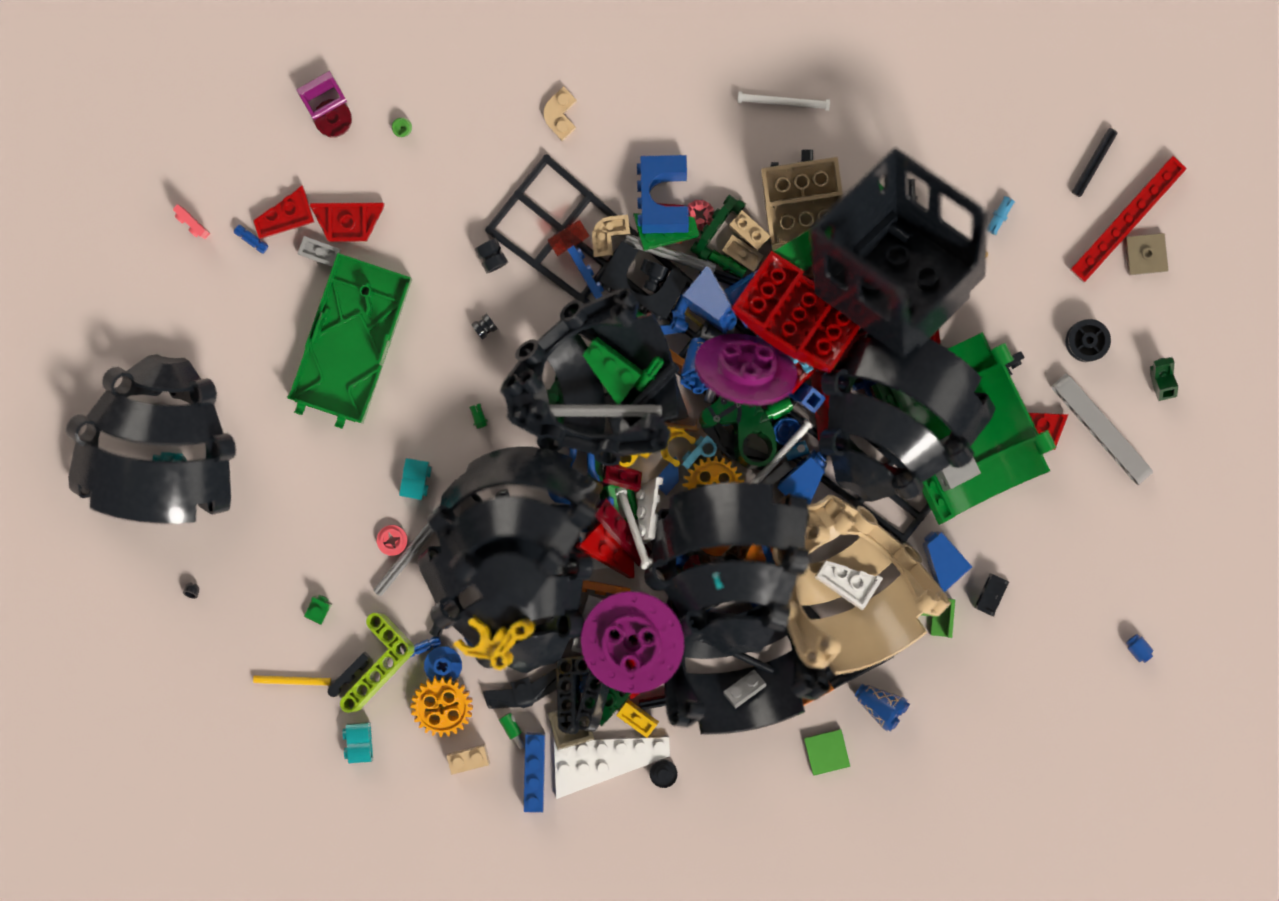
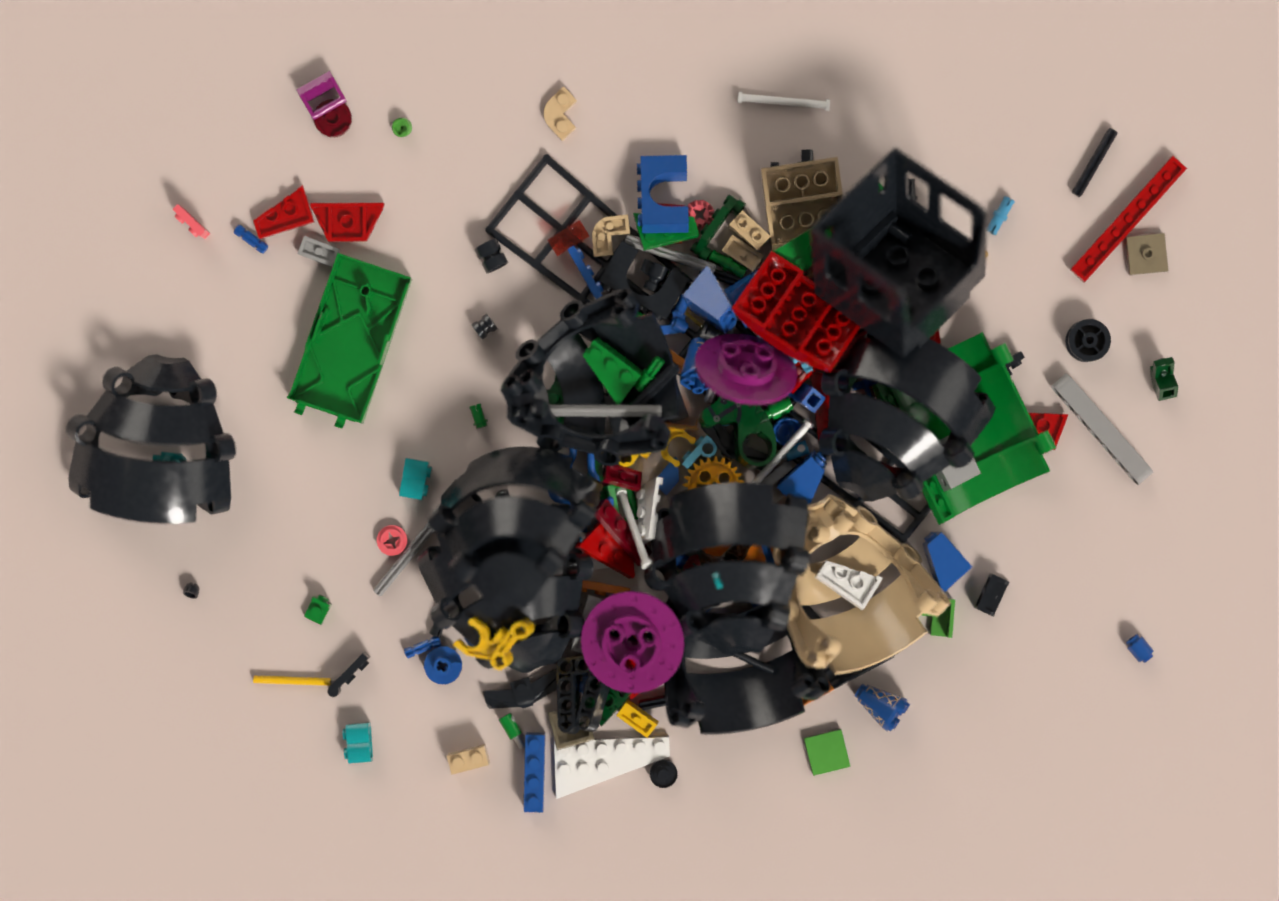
(381, 665): lime beam -> none
(437, 690): light orange gear -> none
(744, 688): light grey plate -> none

